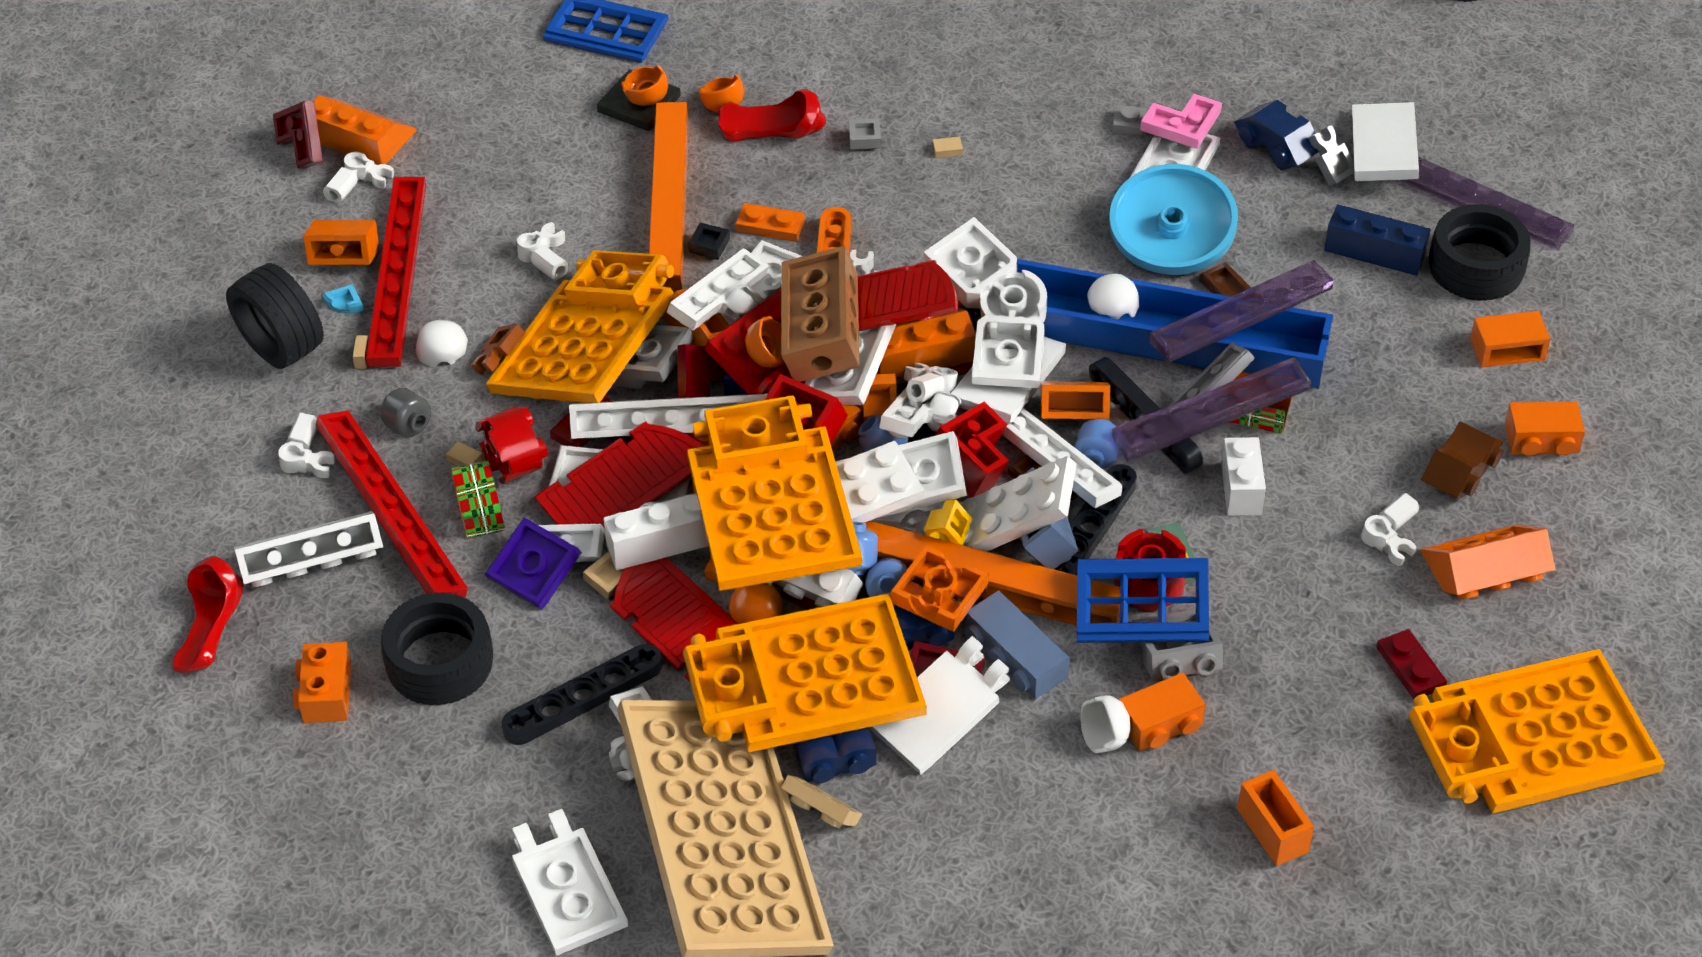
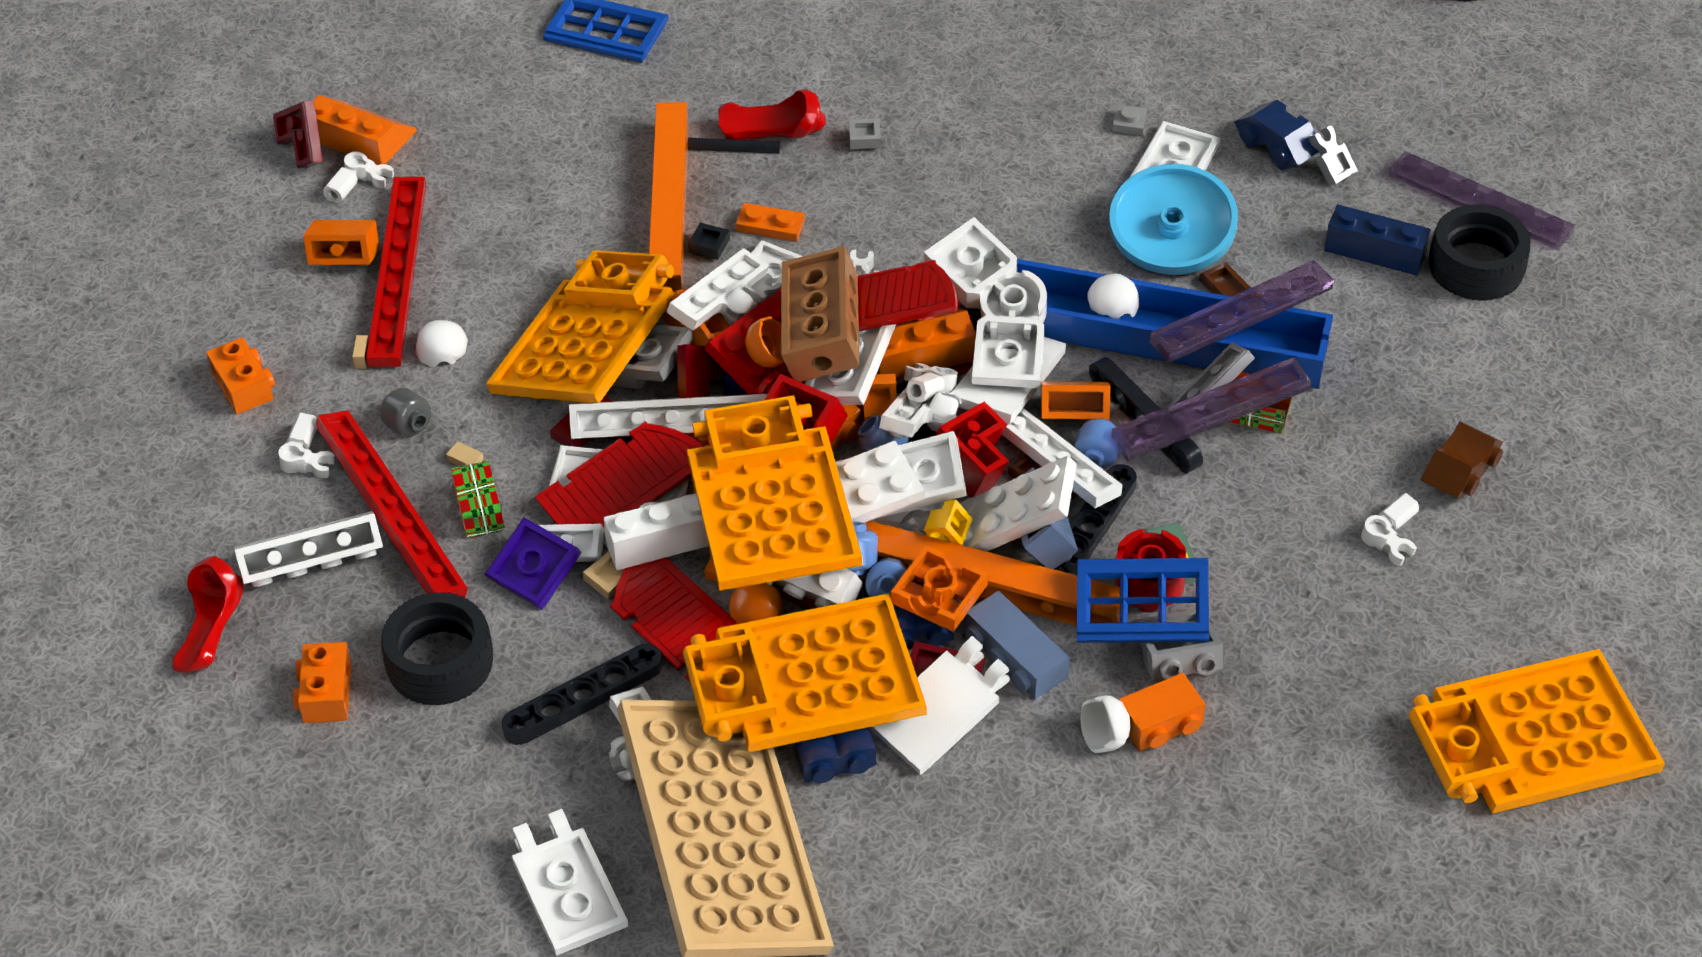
(240, 375): none -> orange brick
(275, 315): black tyre -> none
(343, 298): medium azure tile -> none
(497, 346): dark orange plate -> none
(511, 443): red brick -> none
(535, 249): white bar -> none
(619, 107): pearl dark grey tile -> none
(645, 85): orange hair -> none
(722, 91): orange hair -> none
(733, 145): none -> black bar
(807, 796): tan plate -> none
(834, 229): orange plate -> none
(947, 147): tan piece -> none
(1183, 127): bright pink plate -> none
(1243, 476): white brick -> none
(1275, 817): orange piece -> none
(1385, 142): white tile -> none
(1411, 663): dark red plate -> none
(1490, 559): slope -> none
(1510, 339): orange piece -> none
(1544, 428): orange brick -> none

